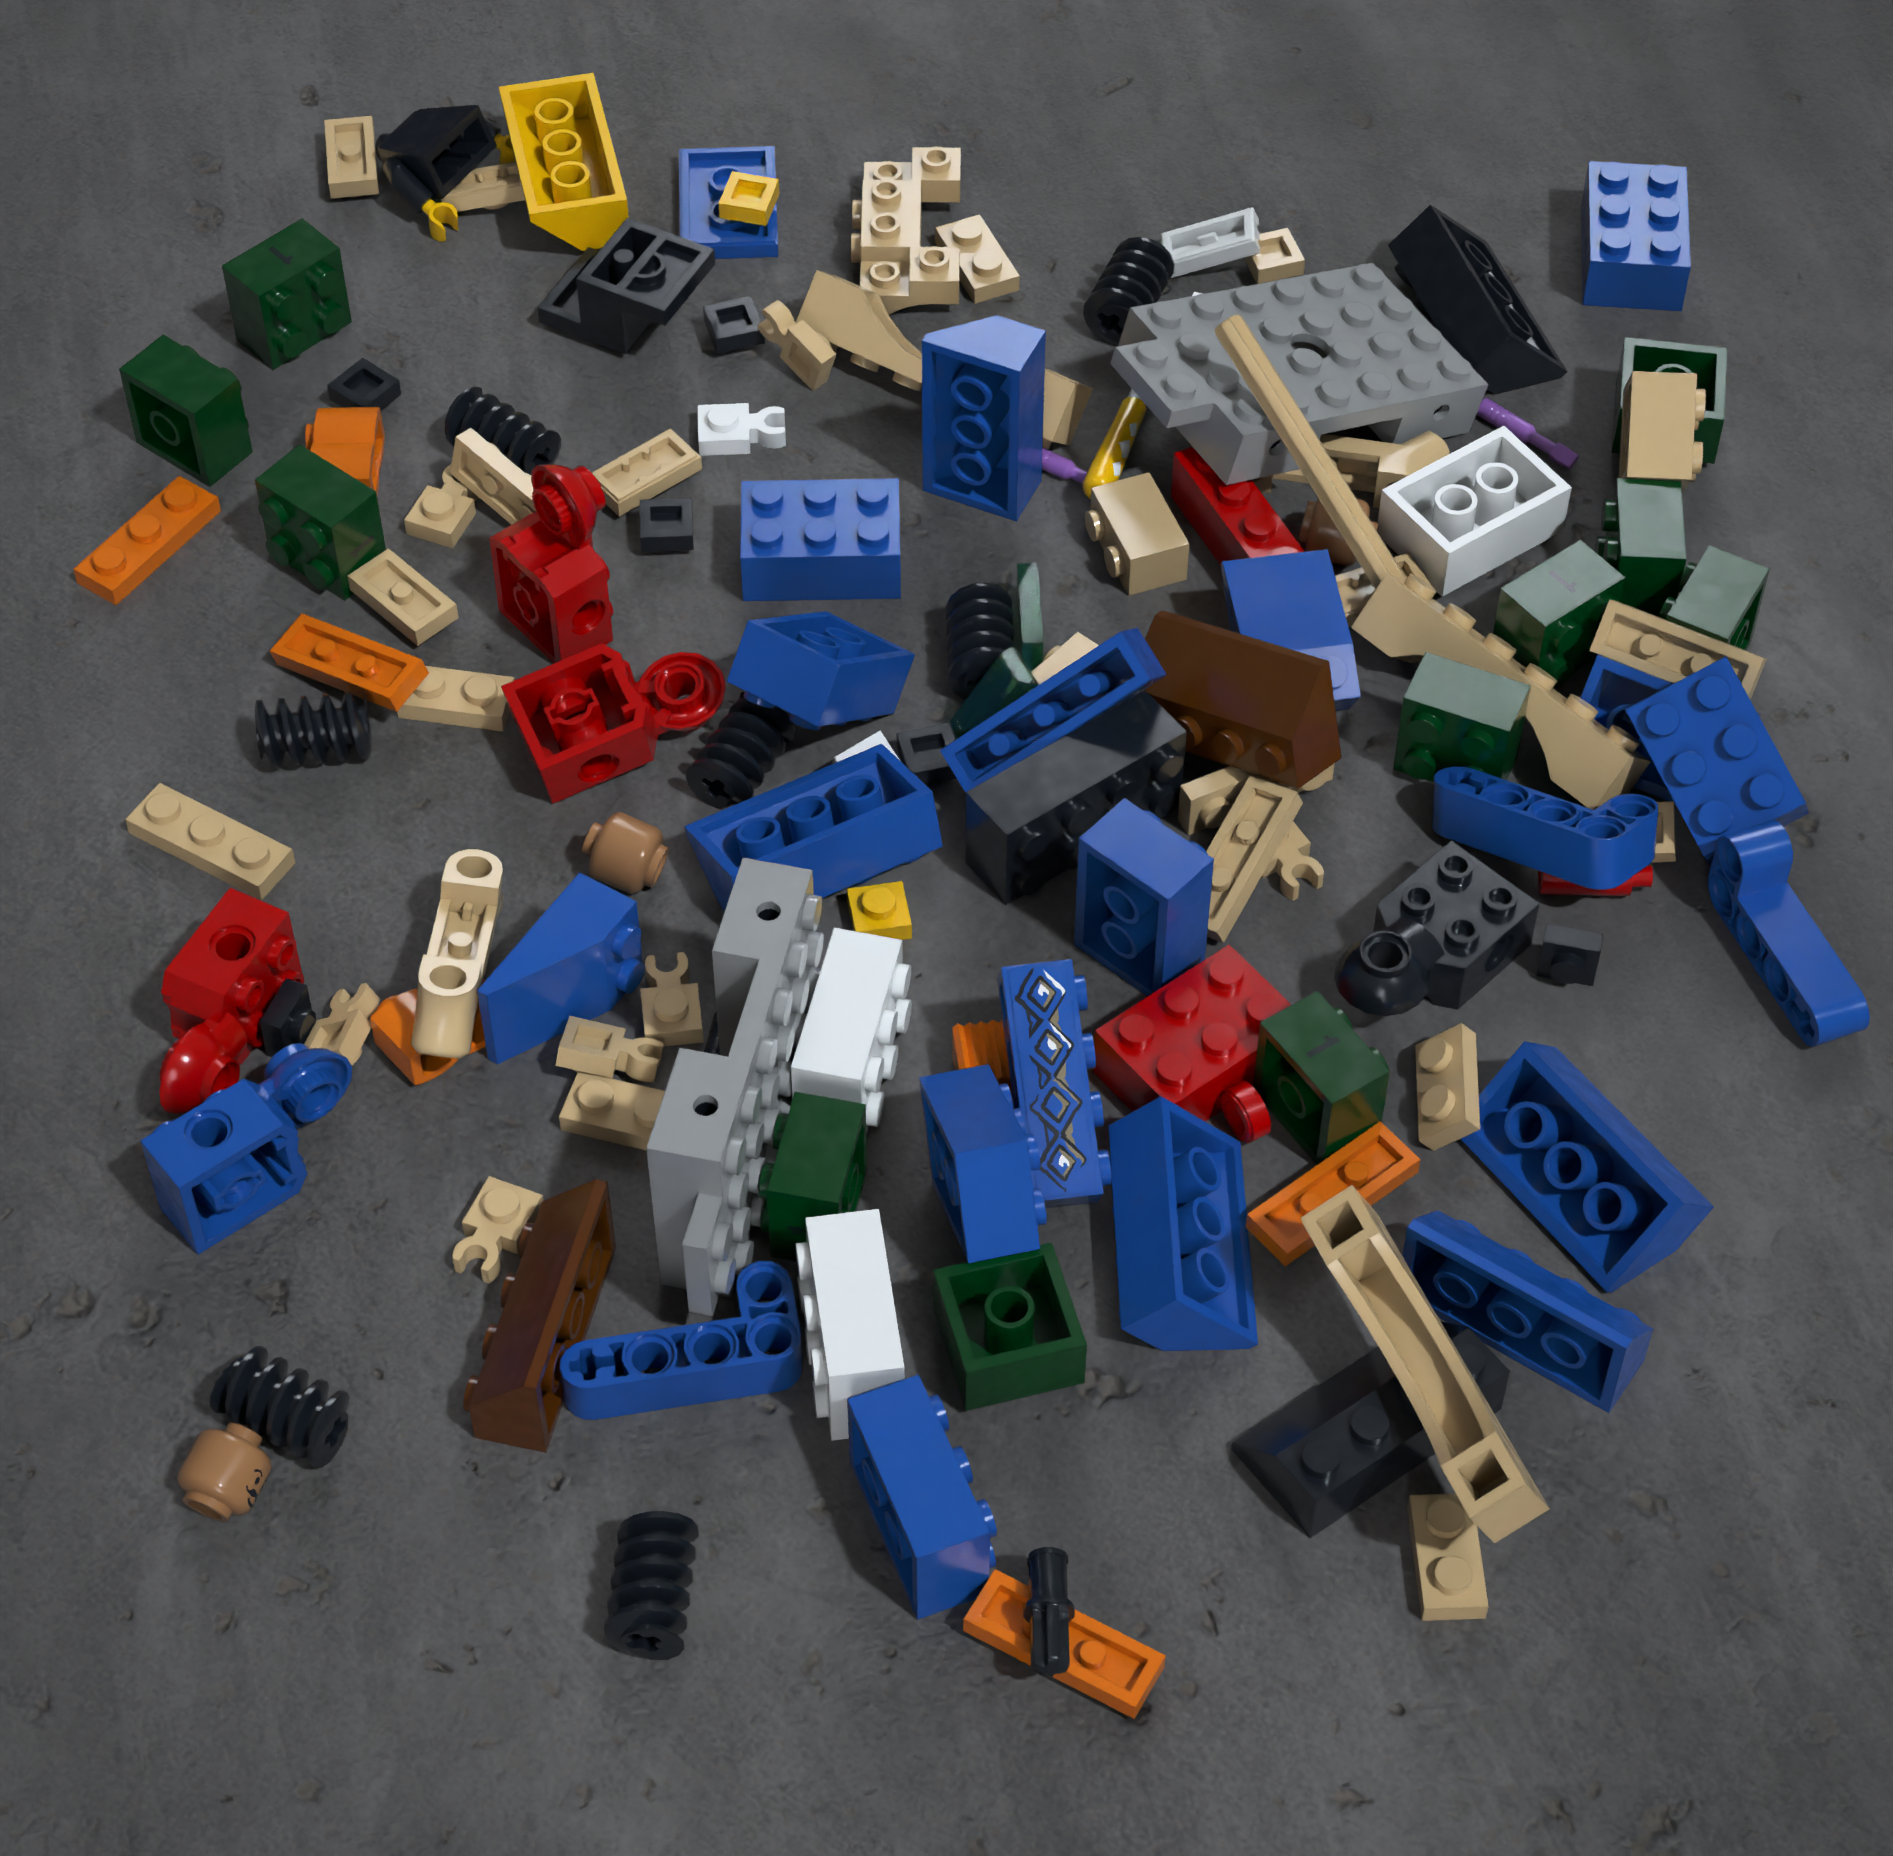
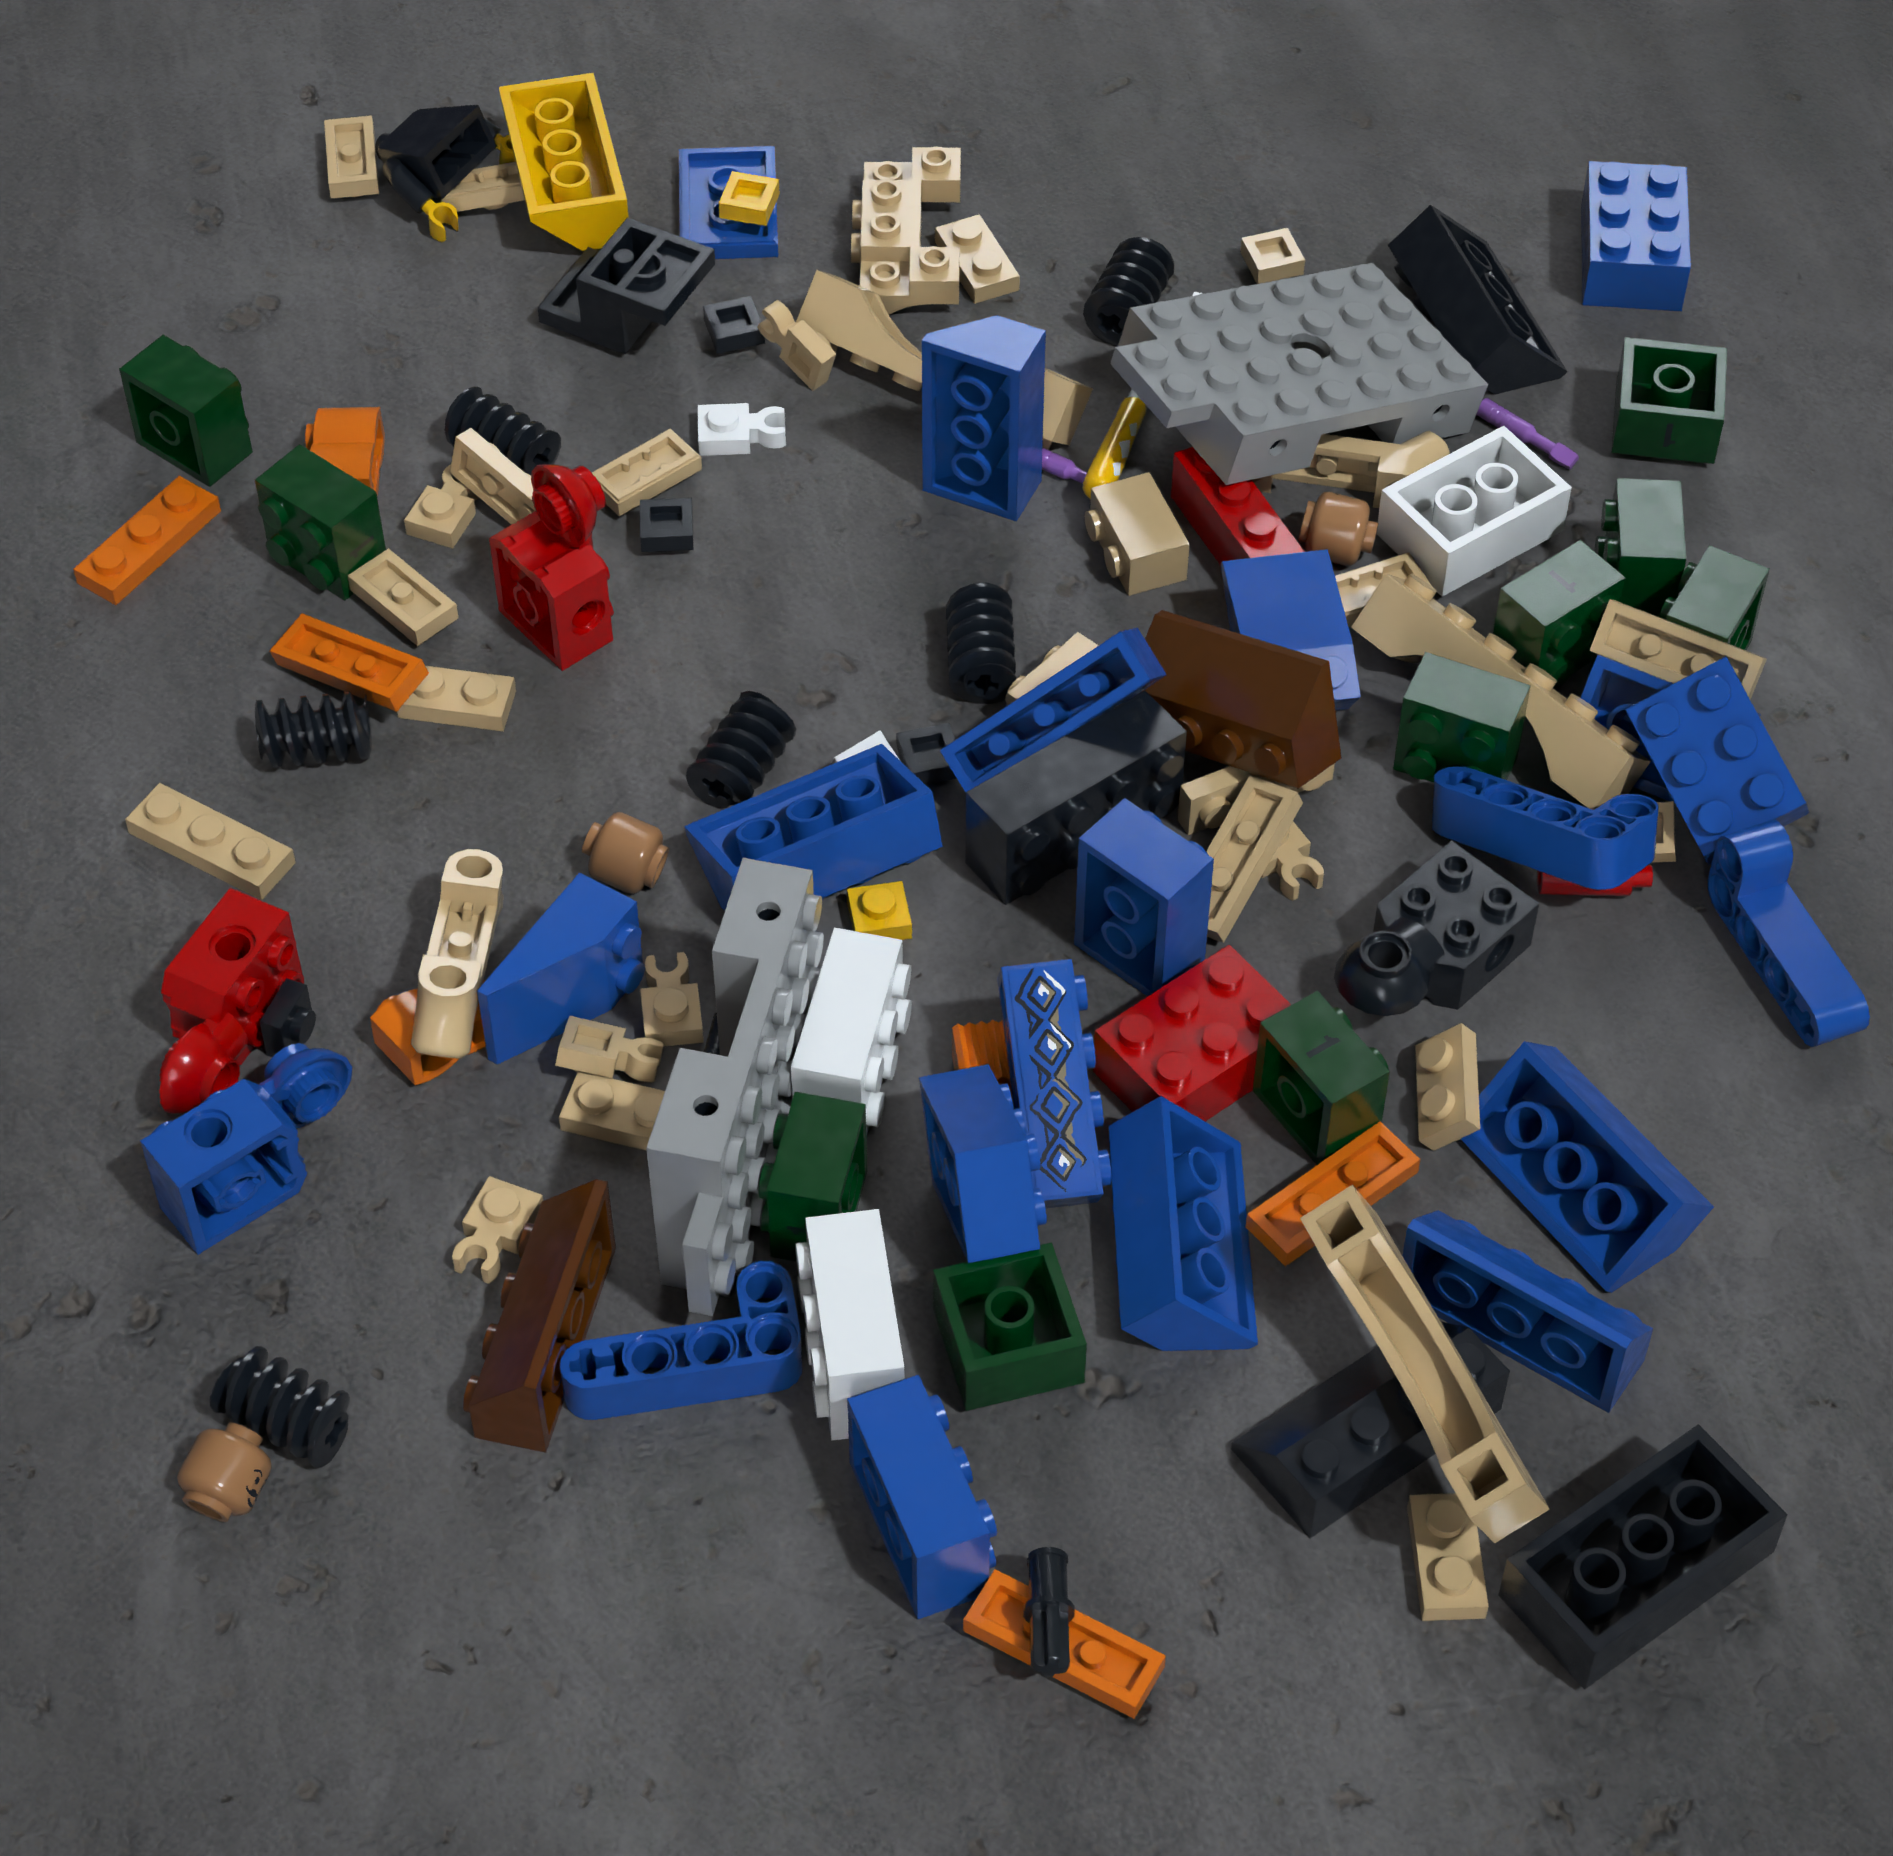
(287, 293): dark green brick -> none
(347, 1024): tan plate -> none
(364, 387): black plate -> none
(593, 720): red brick -> none
(651, 1584): black piece -> none
(819, 669): blue brick -> none
(820, 539): blue brick -> none
(1000, 686): tile -> none
(1029, 615): tile -> none
(1213, 241): white tile -> none
(1245, 1112): red tile -> none
(1306, 450): tan axle -> none
(1569, 955): black plate -> none
(1641, 1555): none -> black brick
(1659, 427): tan brick -> none

